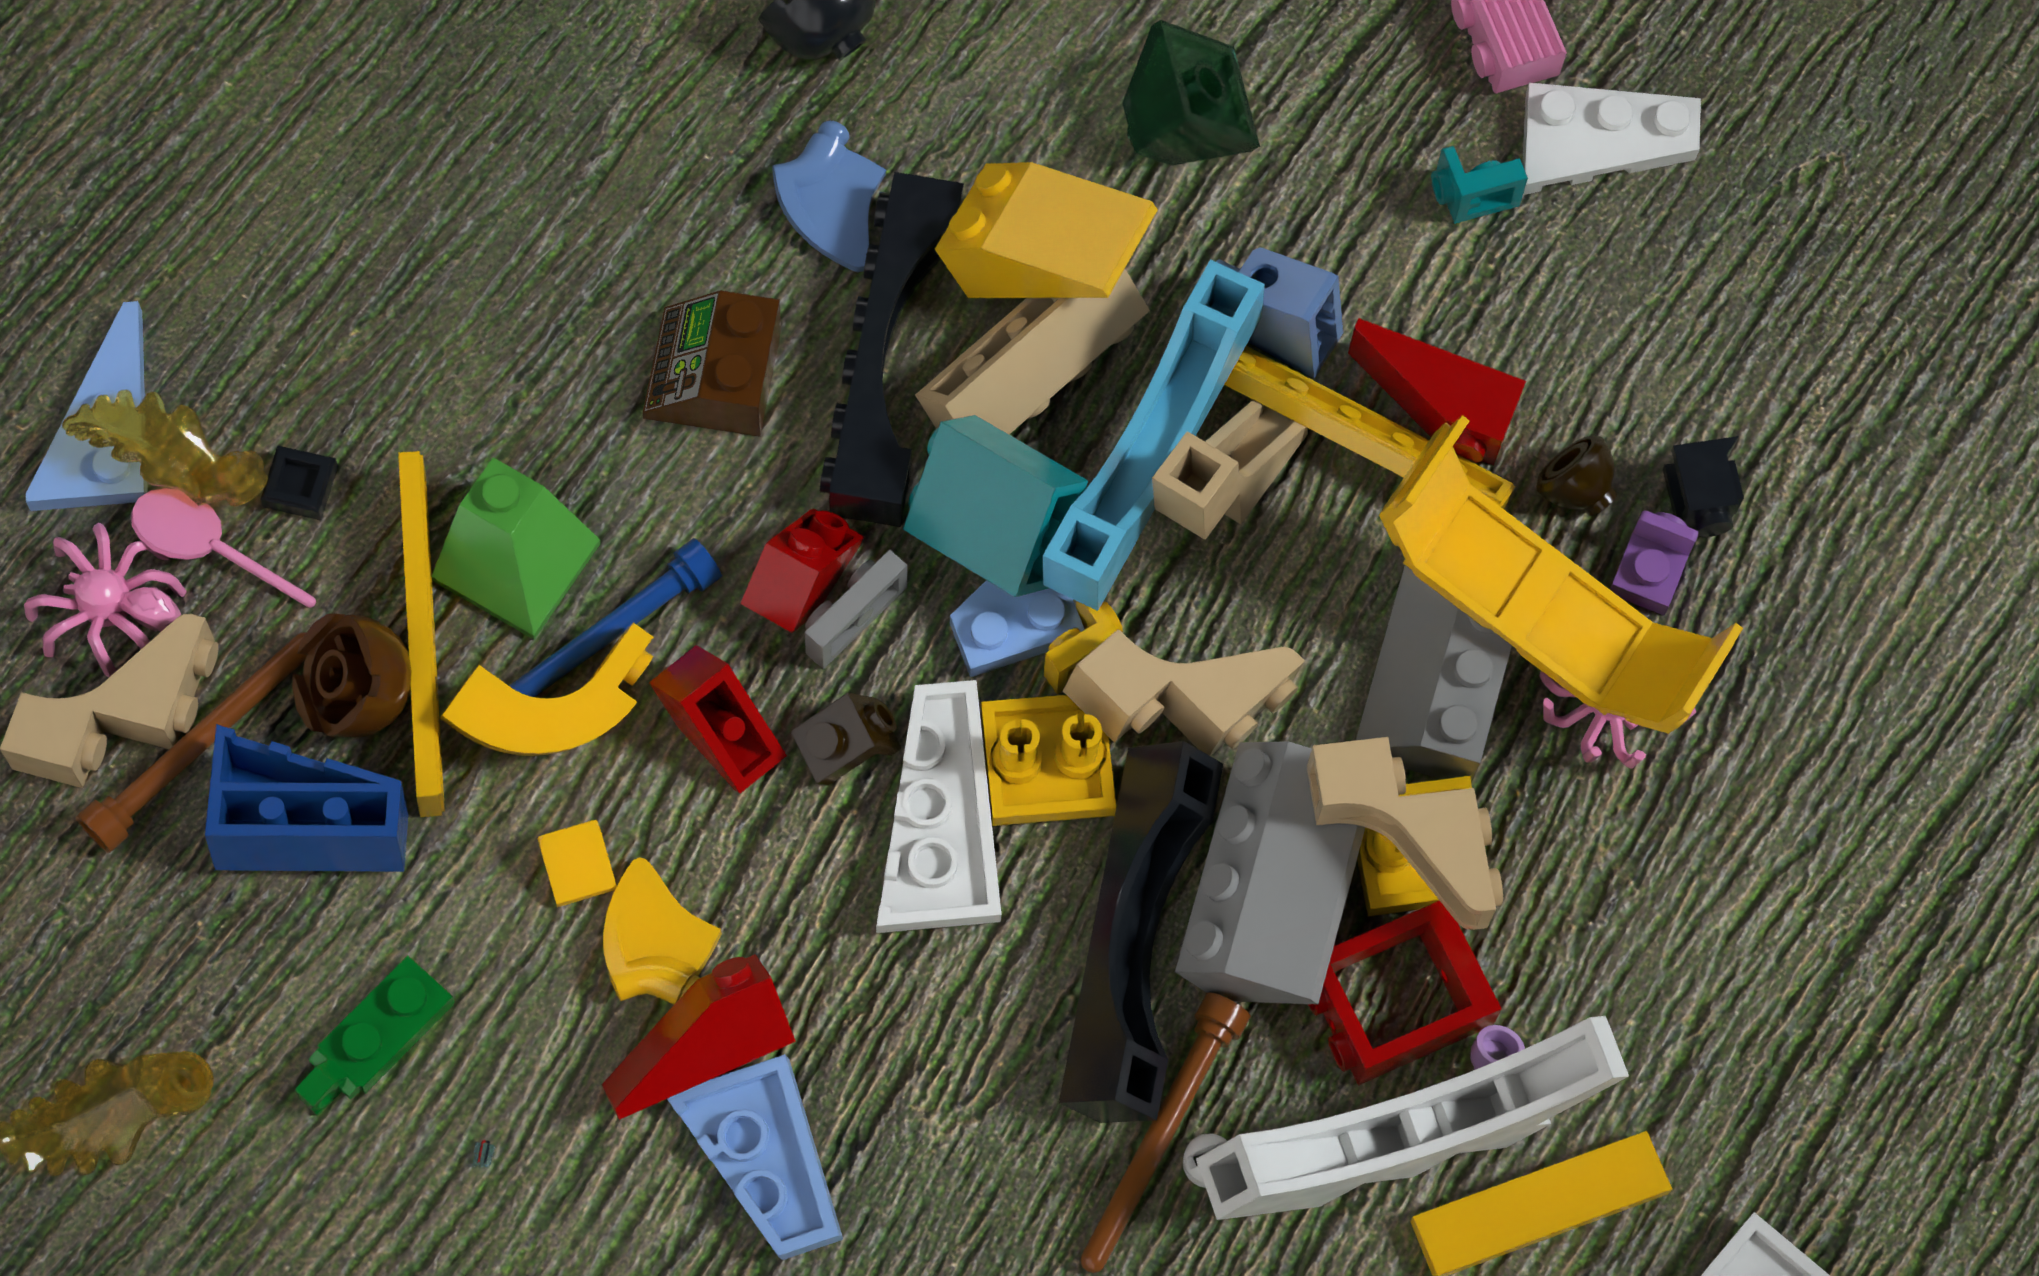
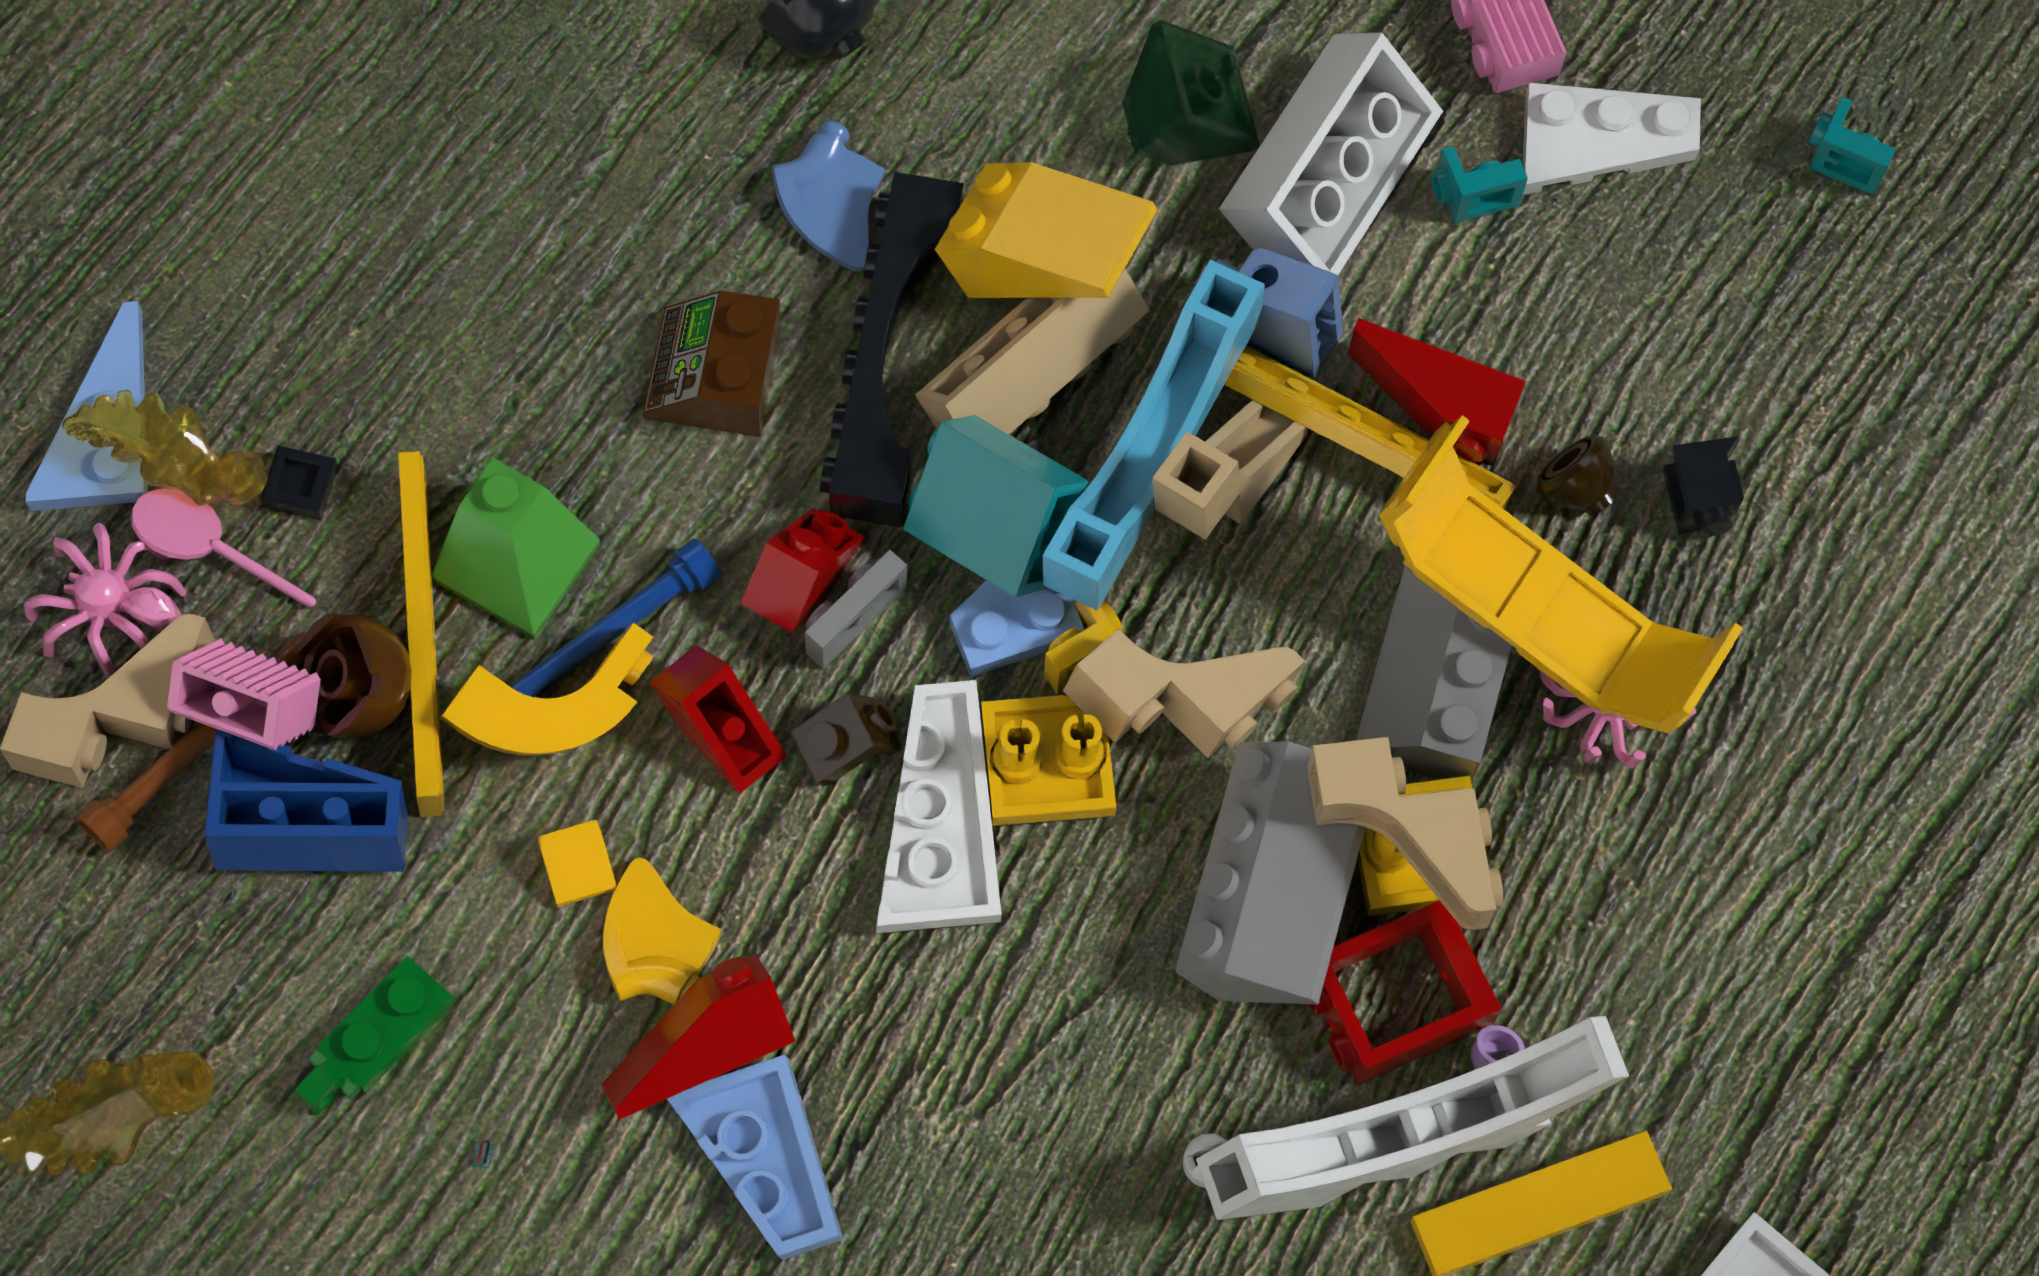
(244, 694): none -> bright pink brick
(1114, 1050): black arch -> none
(1217, 1025): dark orange piece -> none
(1333, 153): none -> white slope
(1654, 561): medium lavender bracket -> none
(1849, 155): none -> teal bracket

